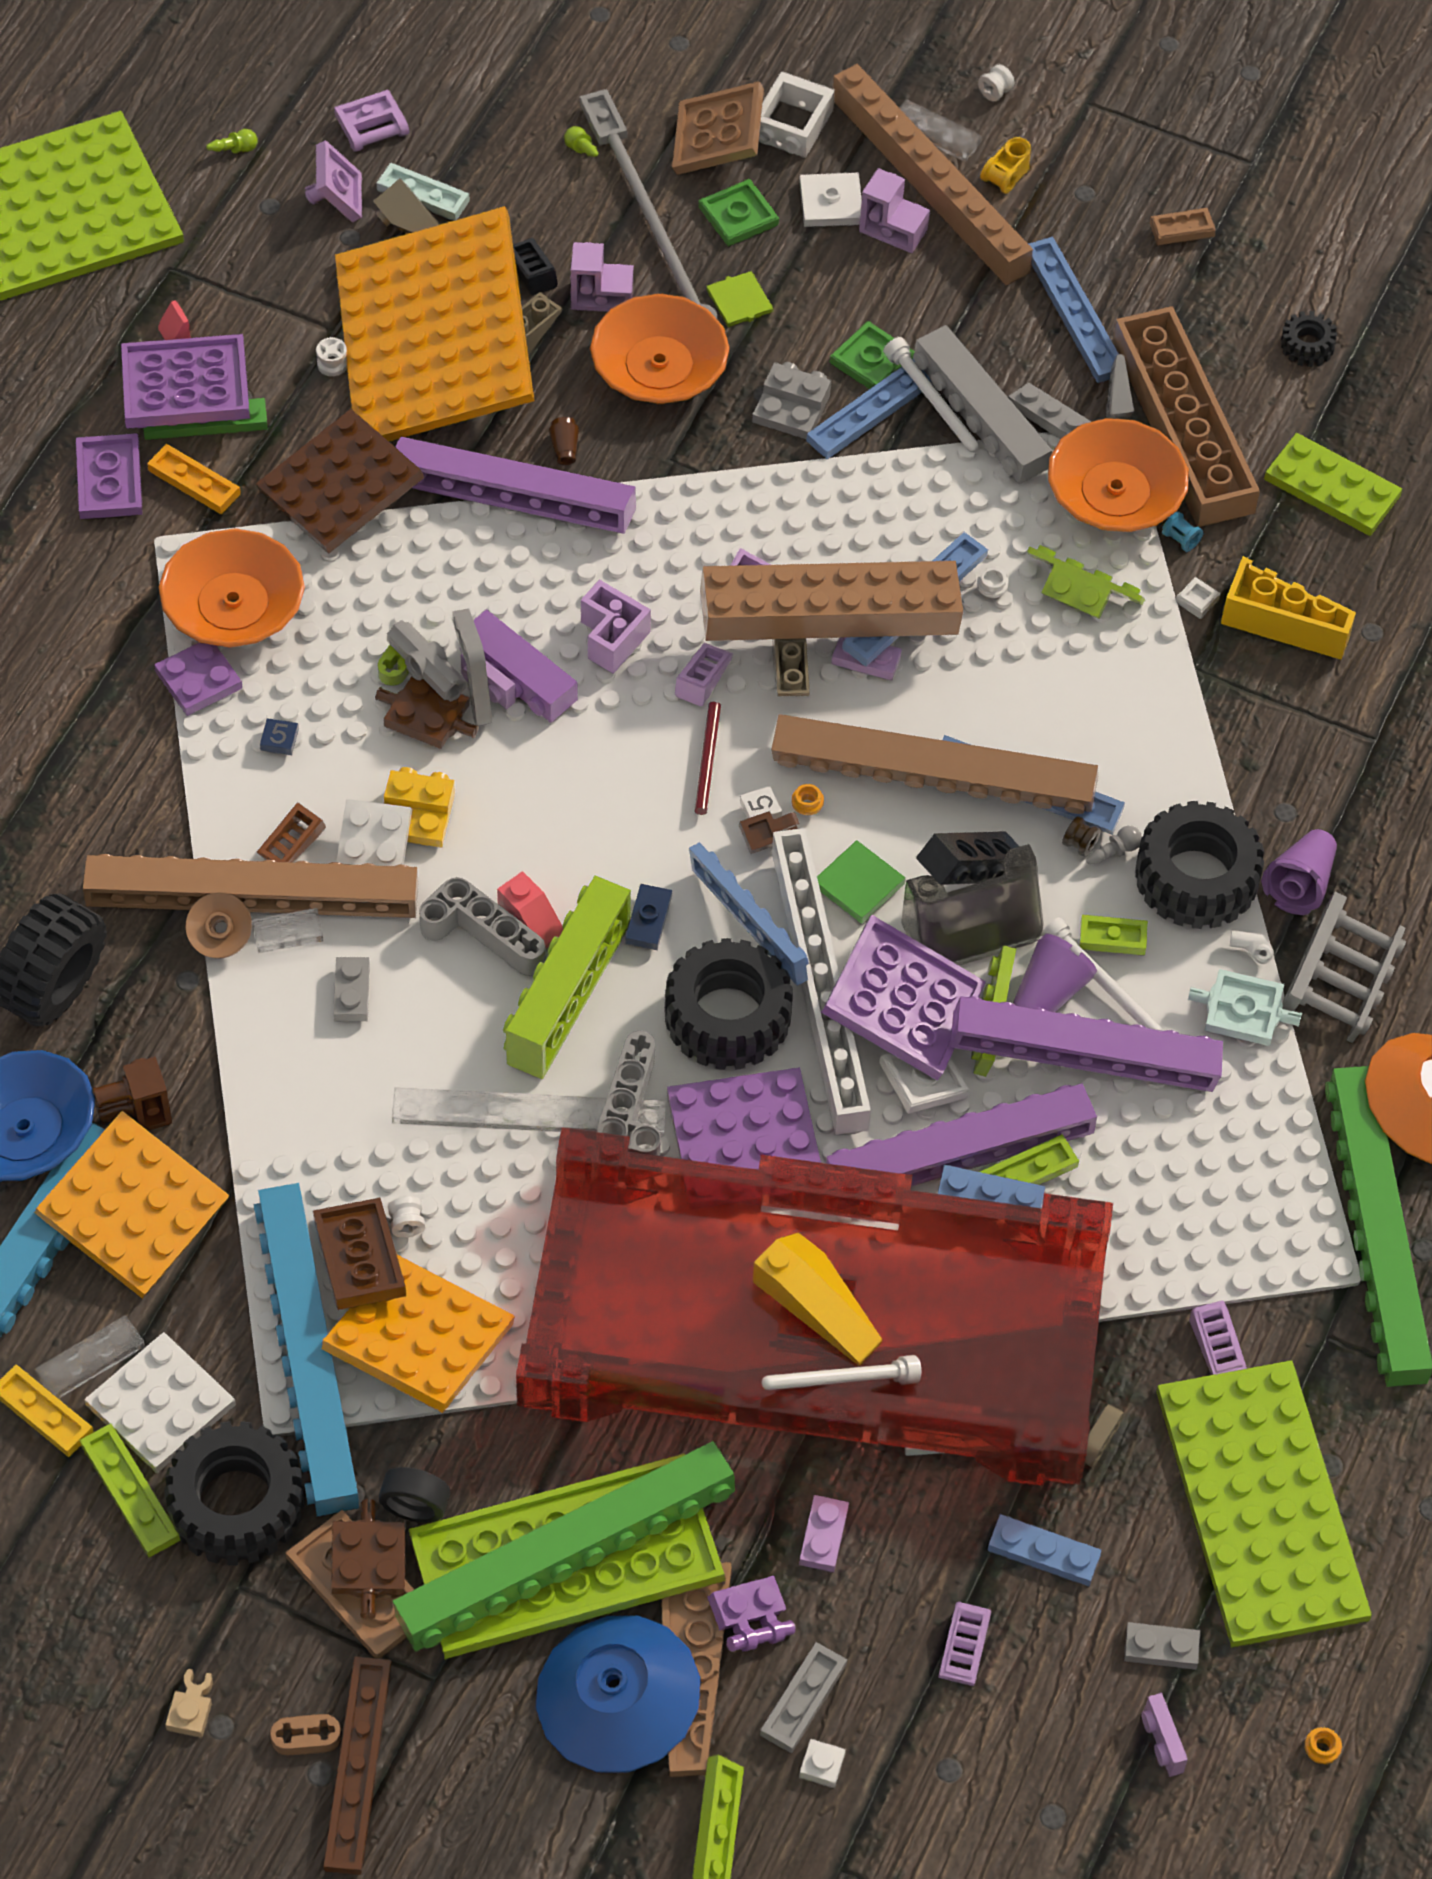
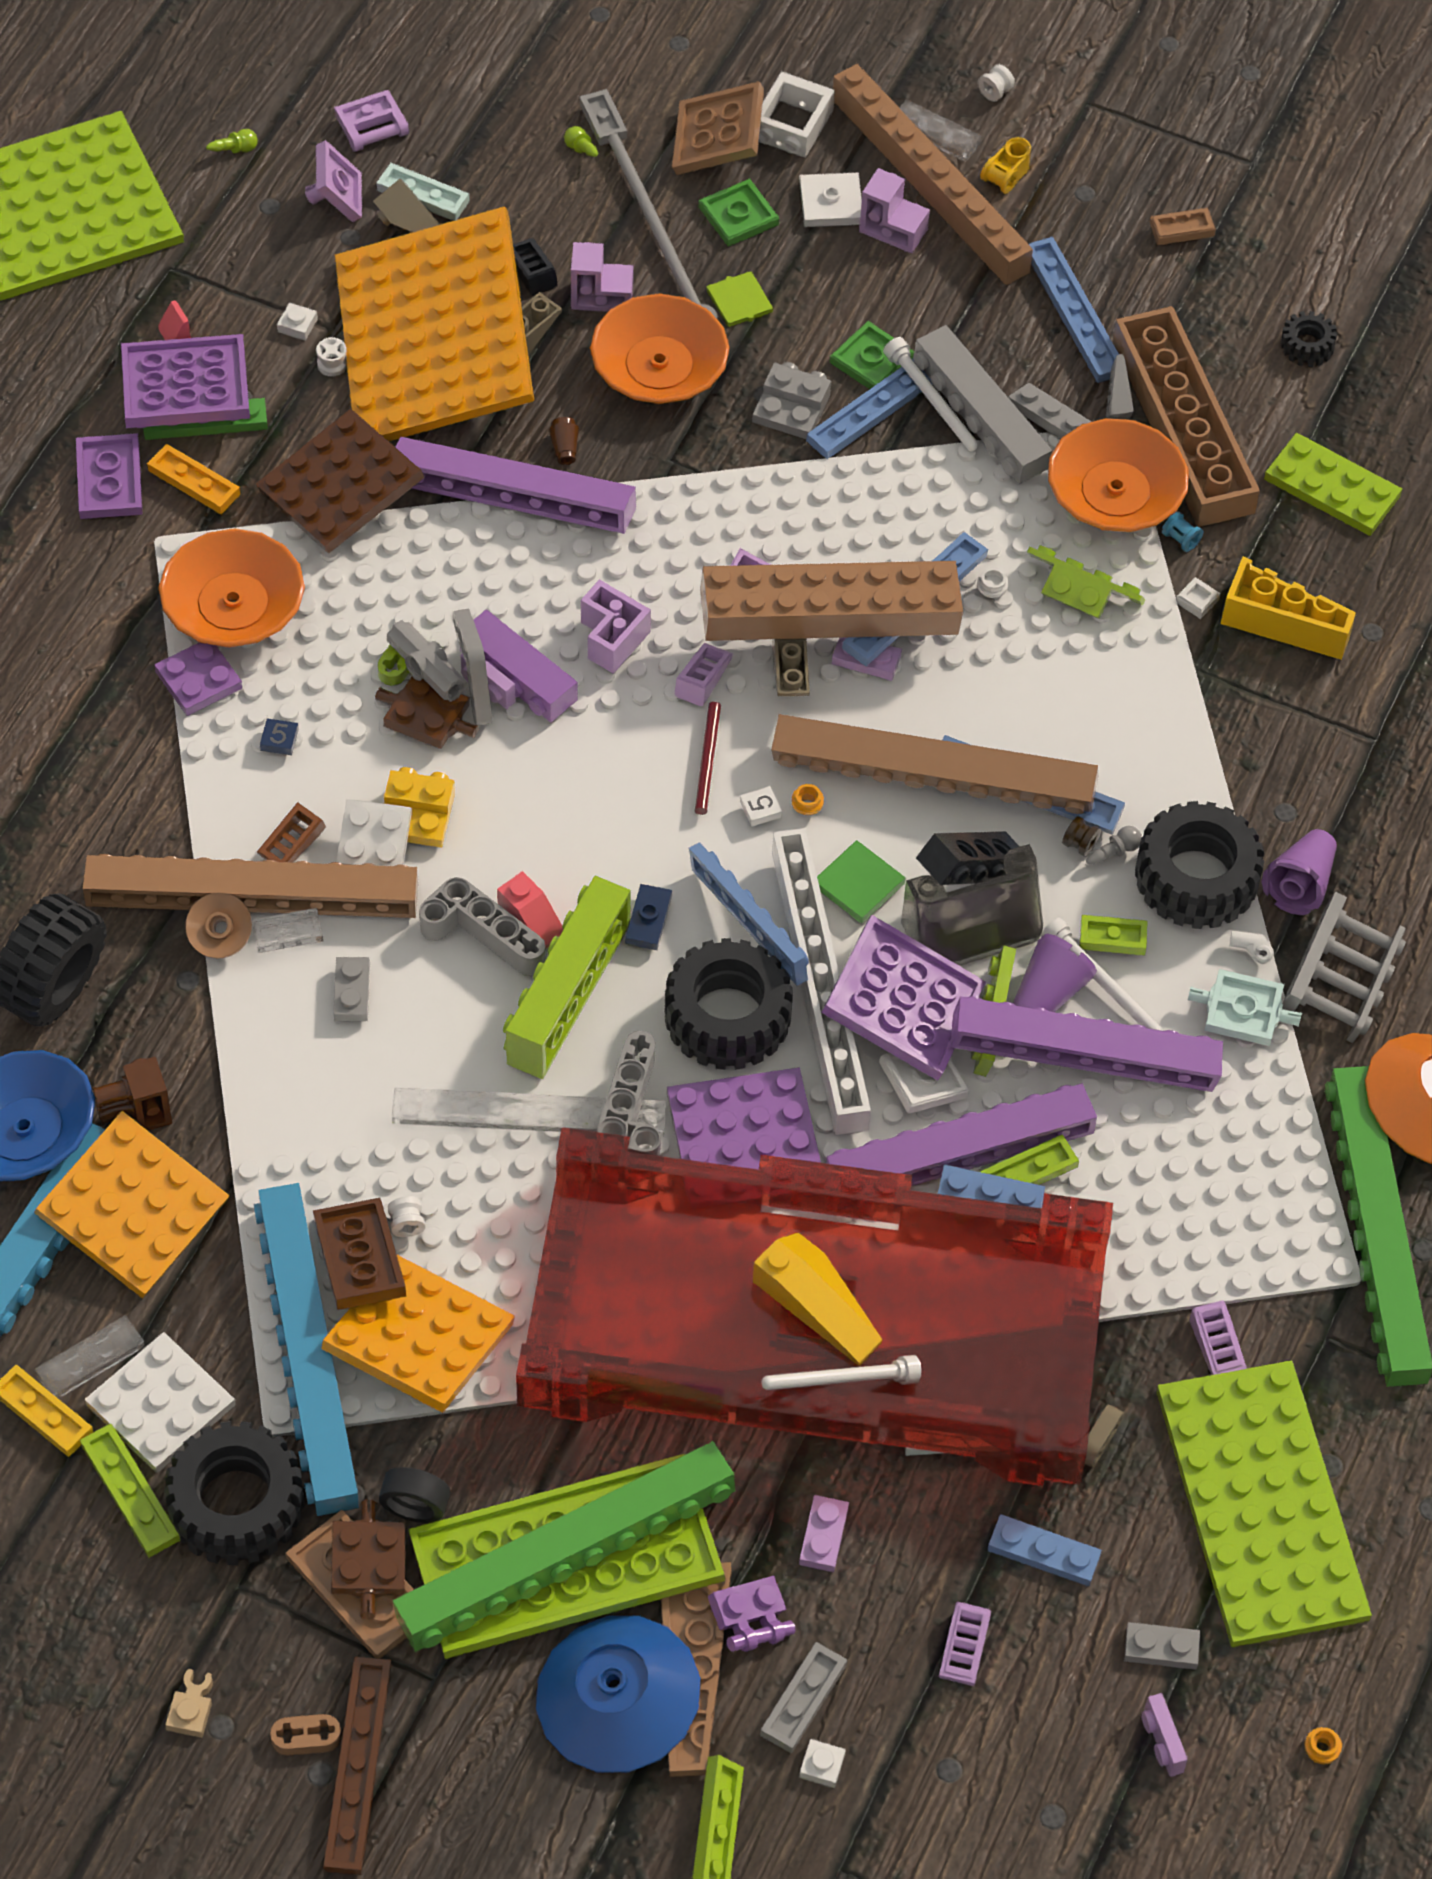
(297, 321): none -> white plate
(760, 828): reddish brown plate -> none

